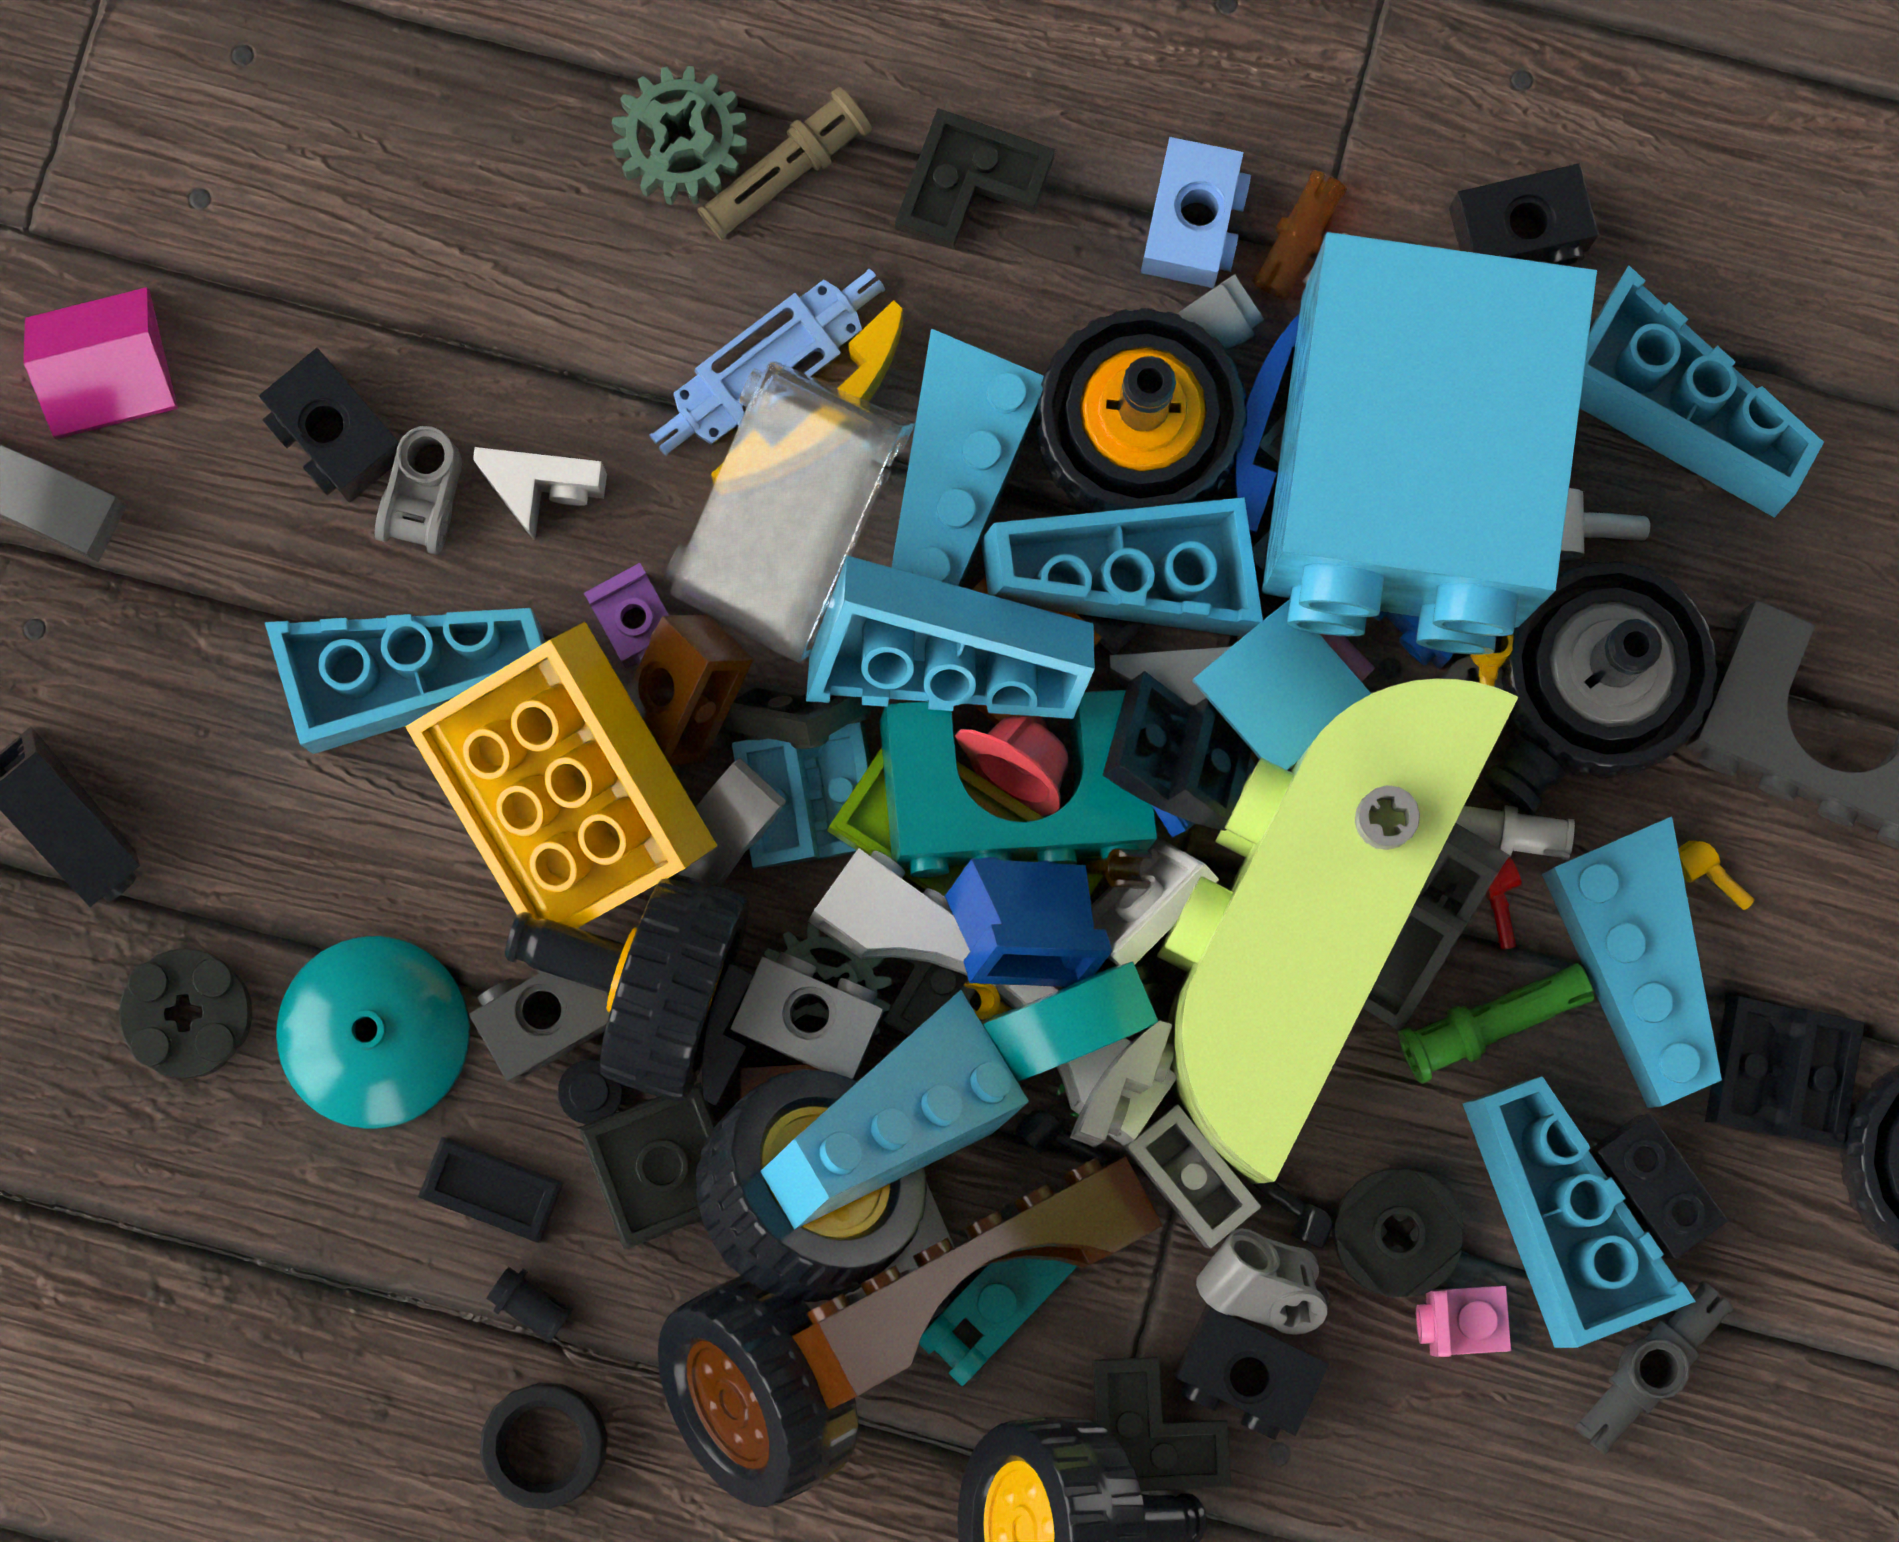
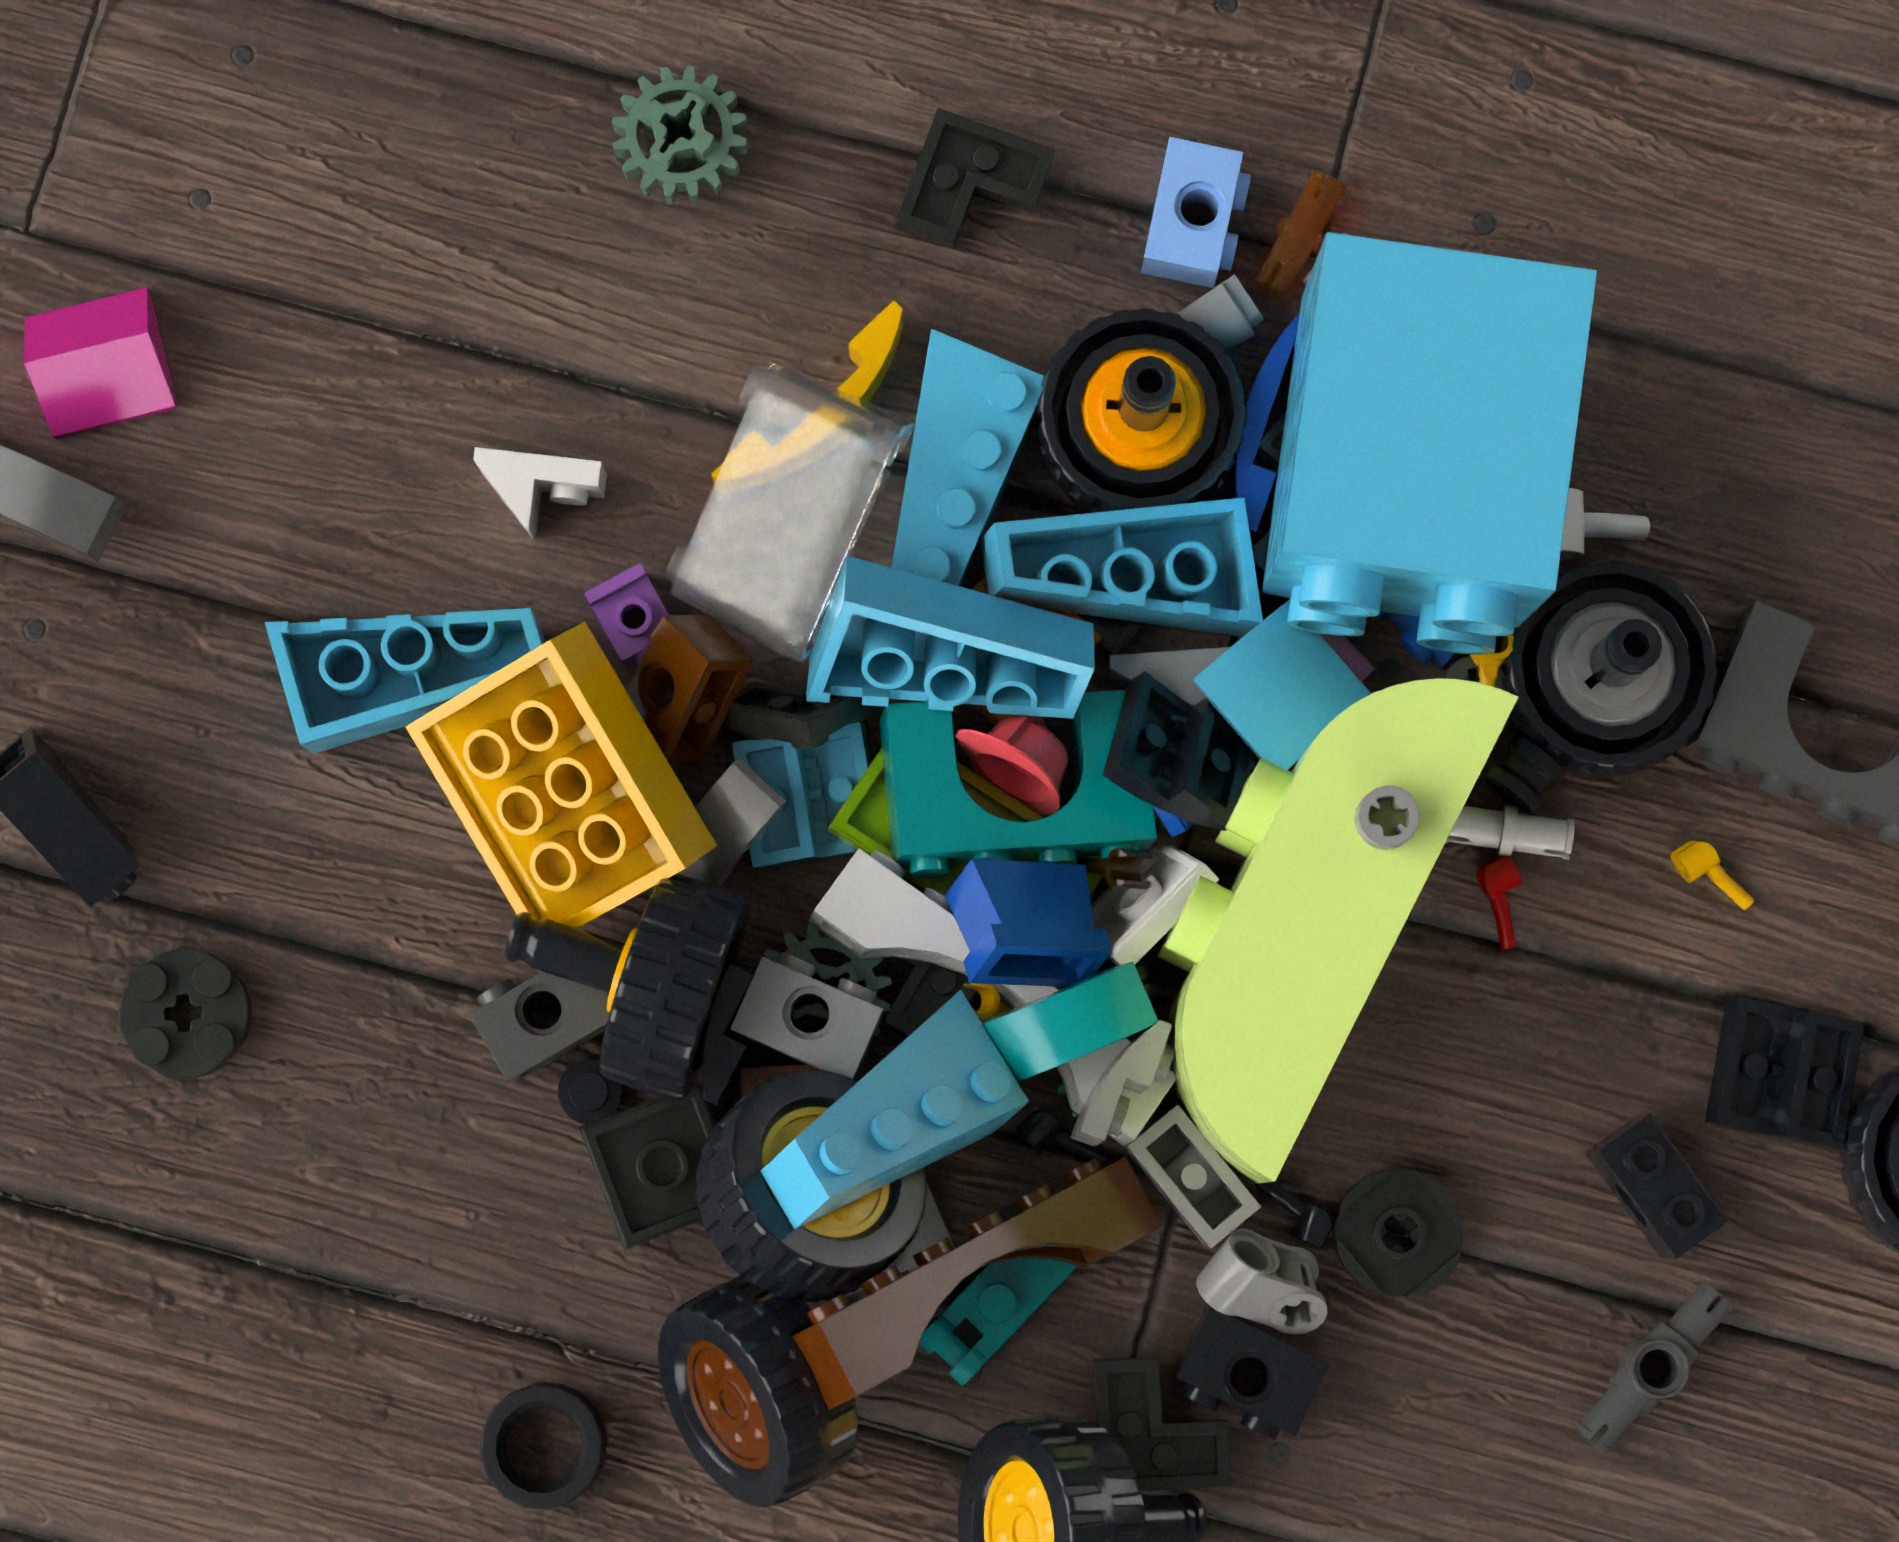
(319, 391): black brick -> none
(417, 1042): teal dish -> none
(419, 495): light grey piece -> none
(491, 1189): black tile -> none
(528, 1304): black pin -> none
(724, 214): dark tan pin -> none
(820, 323): light blue piece -> none
(1435, 924): dark grey slope -> none
(1464, 1321): bright pink bracket -> none
(1468, 1031): bright green pin -> none
(1551, 198): black brick -> none
(1569, 1220): medium azure wedge -> none
(1641, 955): medium azure wedge -> none
(1689, 402): medium azure wedge -> none

